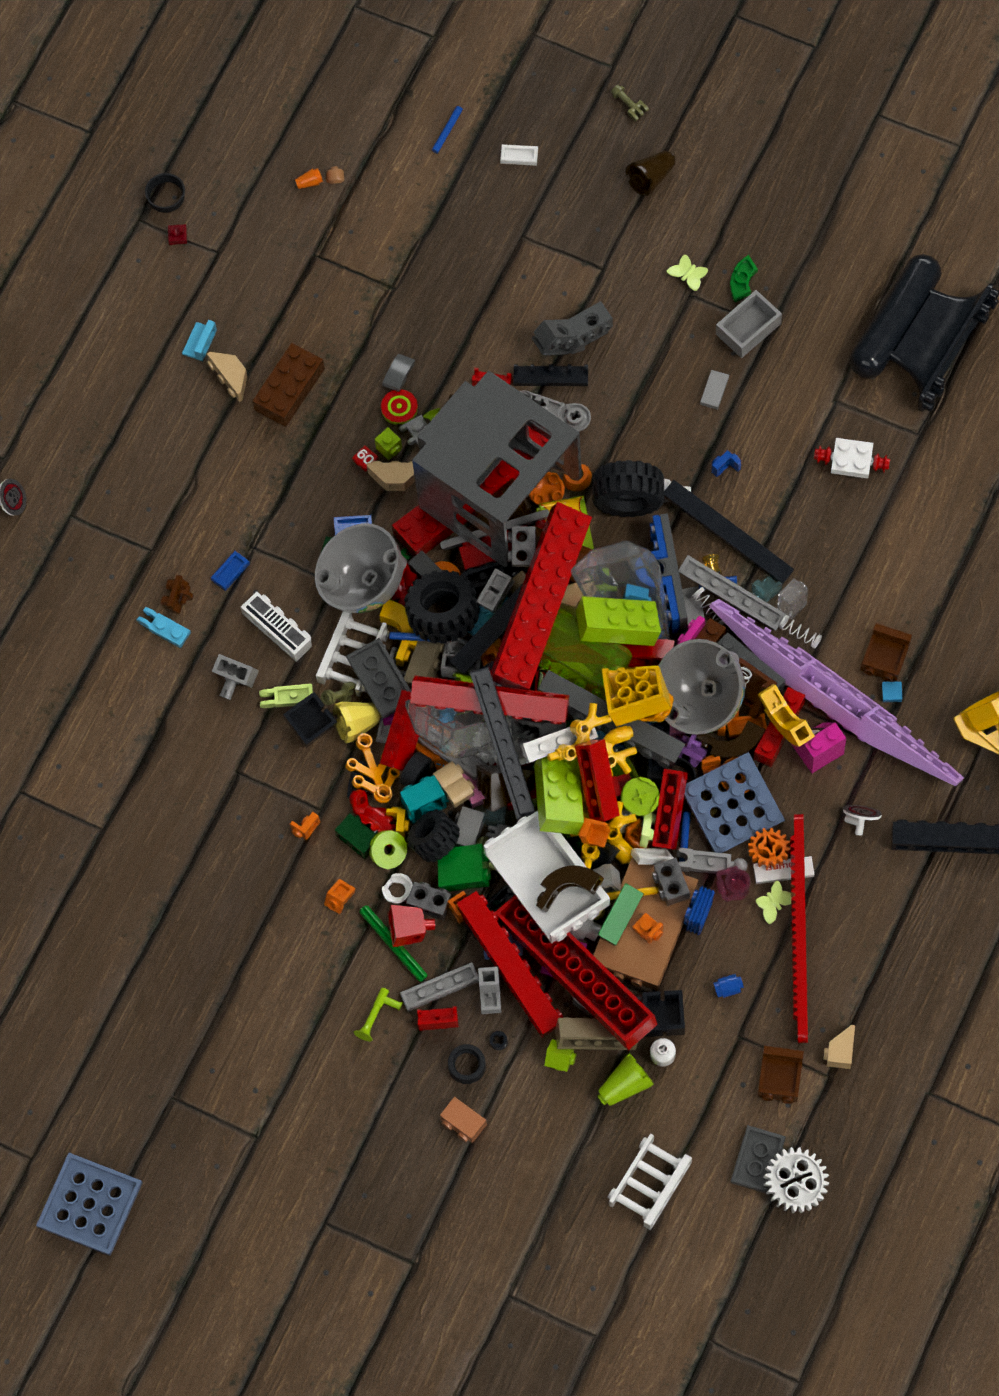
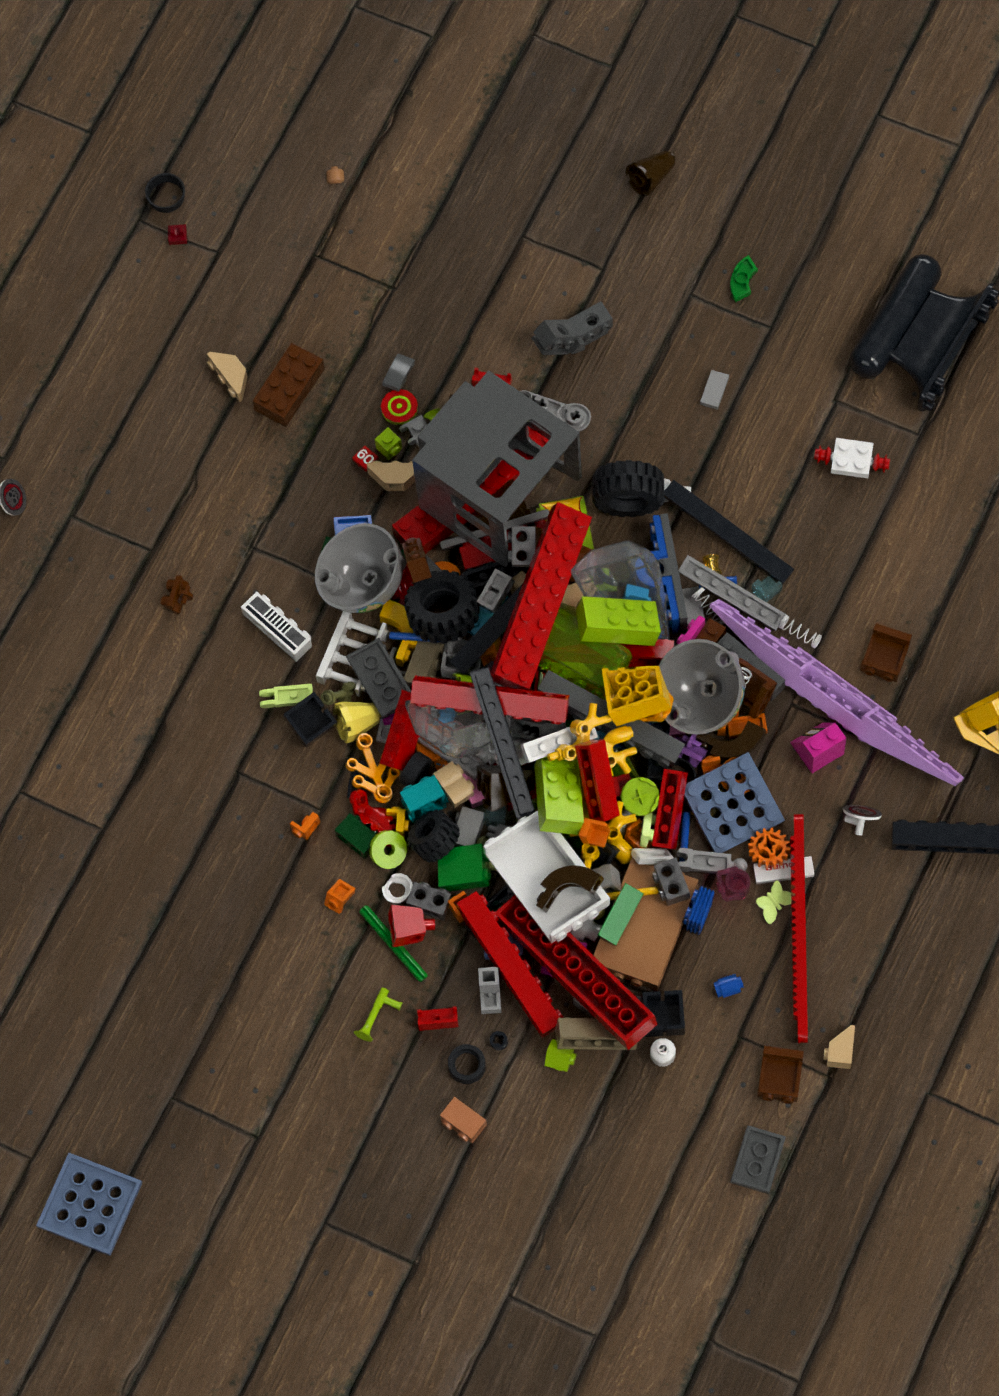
(165, 627): medium azure hinge -> none
(200, 340): medium azure panel -> none
(230, 570): blue tile -> none
(234, 673): light grey brick -> none
(309, 179): orange cone -> none
(416, 559): none -> reddish brown brick
(439, 987): light grey tile -> none
(444, 134): blue bar -> none
(519, 155): white tile -> none
(548, 489): orange dish -> none
(550, 375): black hinge -> none
(579, 485): orange piece -> none
(618, 91): olive hinge -> none
(624, 1082): lime cone -> none
(648, 928): orange bracket -> none
(659, 1198): white fence -> none
(688, 272): yellowish green piece -> none
(727, 459): blue bracket -> none
(748, 324): light grey piece -> none
(772, 739): red brick -> none
(787, 723): yellow arch -> none
(788, 1163): white gear -> none
(793, 598): clear piece -> none
(892, 691): dark azure tile -> none

